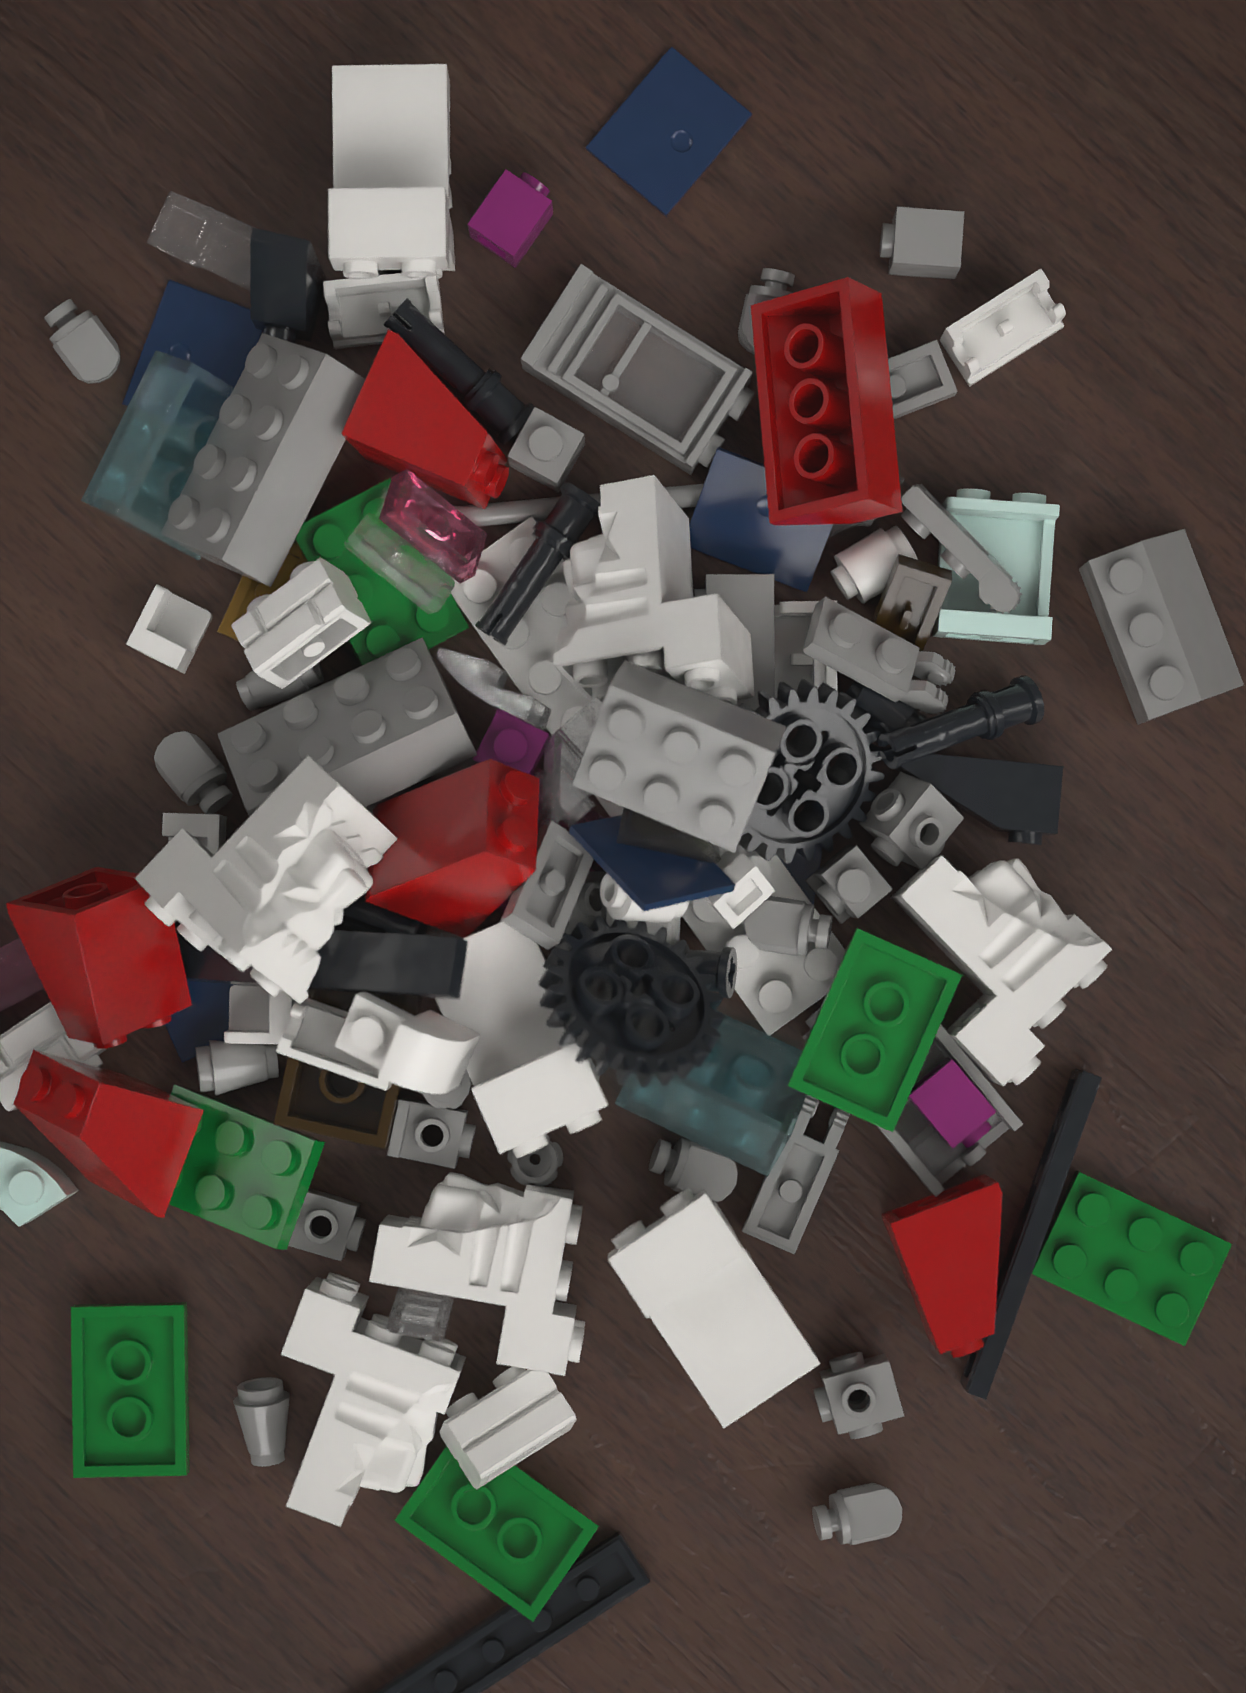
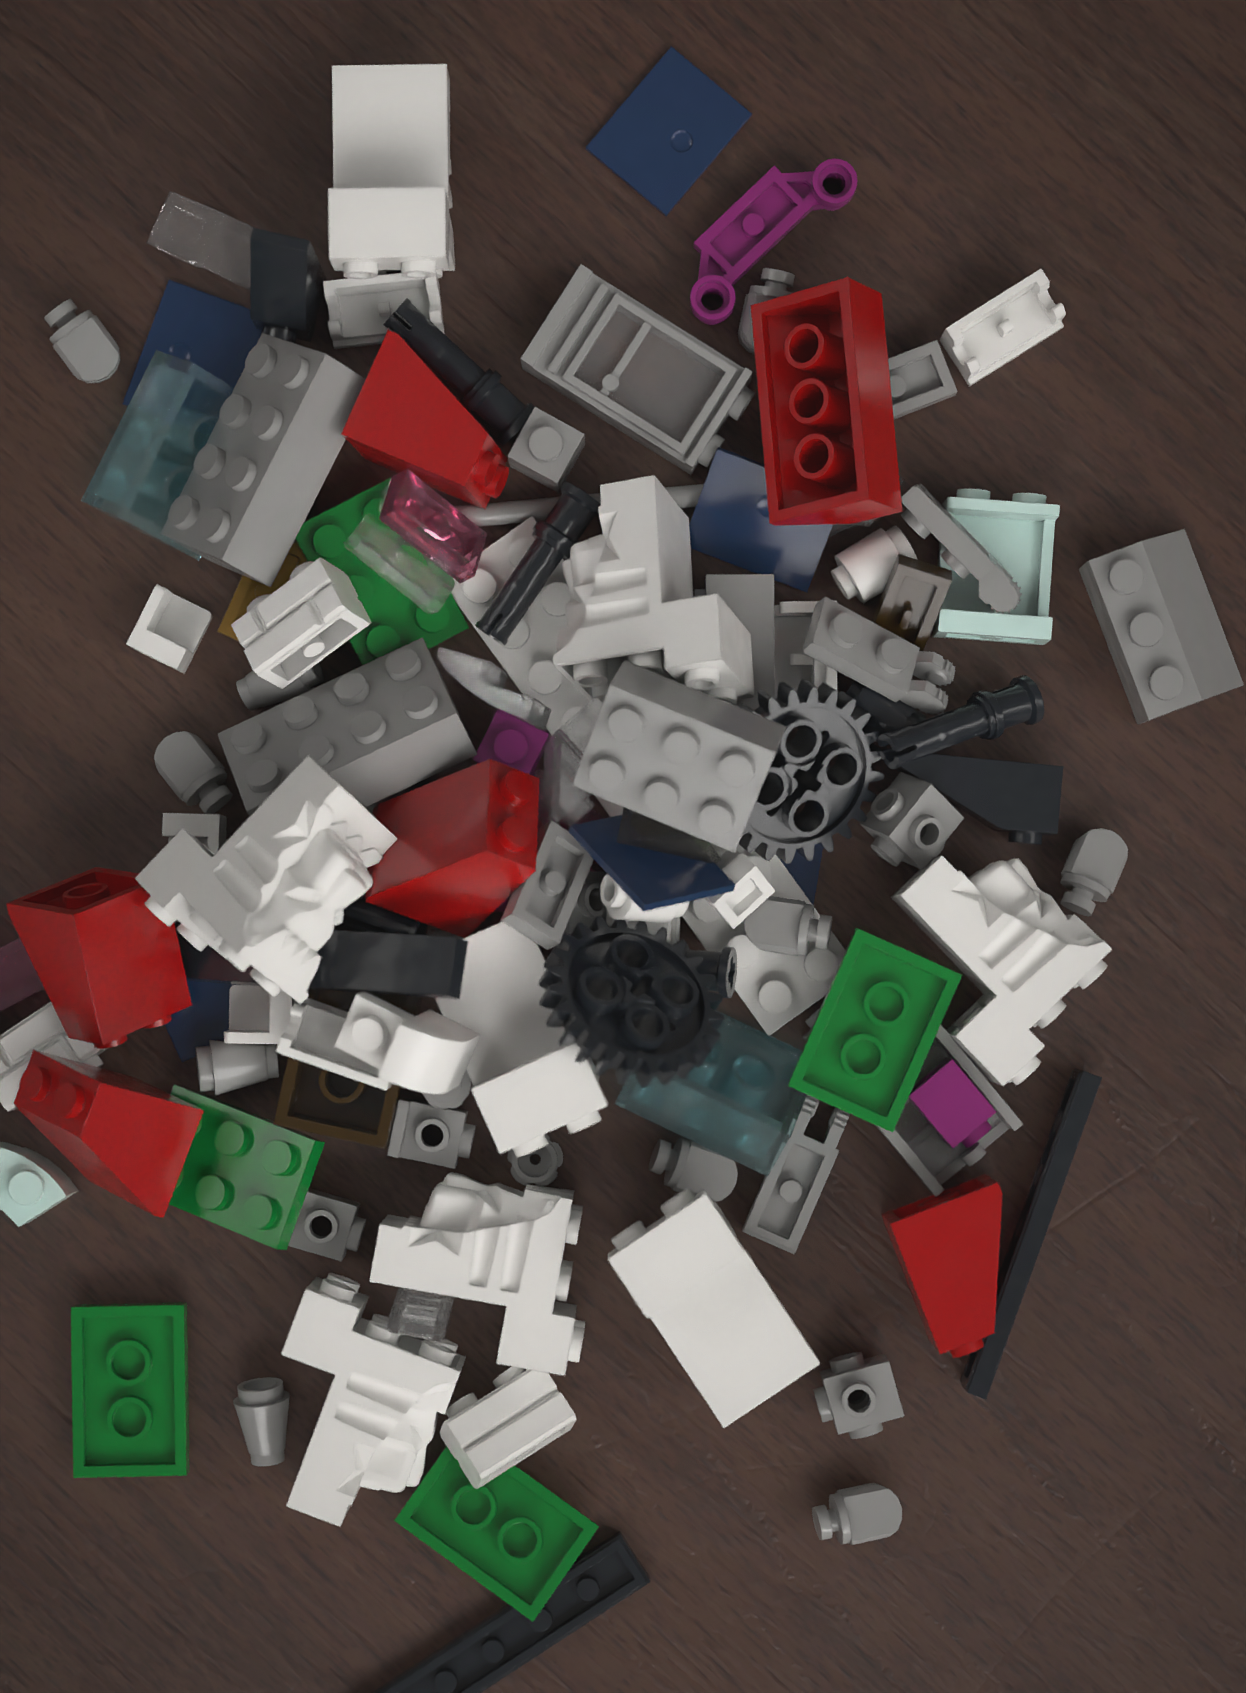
(512, 216): magenta brick -> none
(757, 225): none -> magenta plate
(848, 884): light grey brick -> none
(923, 242): light grey brick -> none
(1092, 870): none -> light grey arm
(1130, 1258): green plate -> none

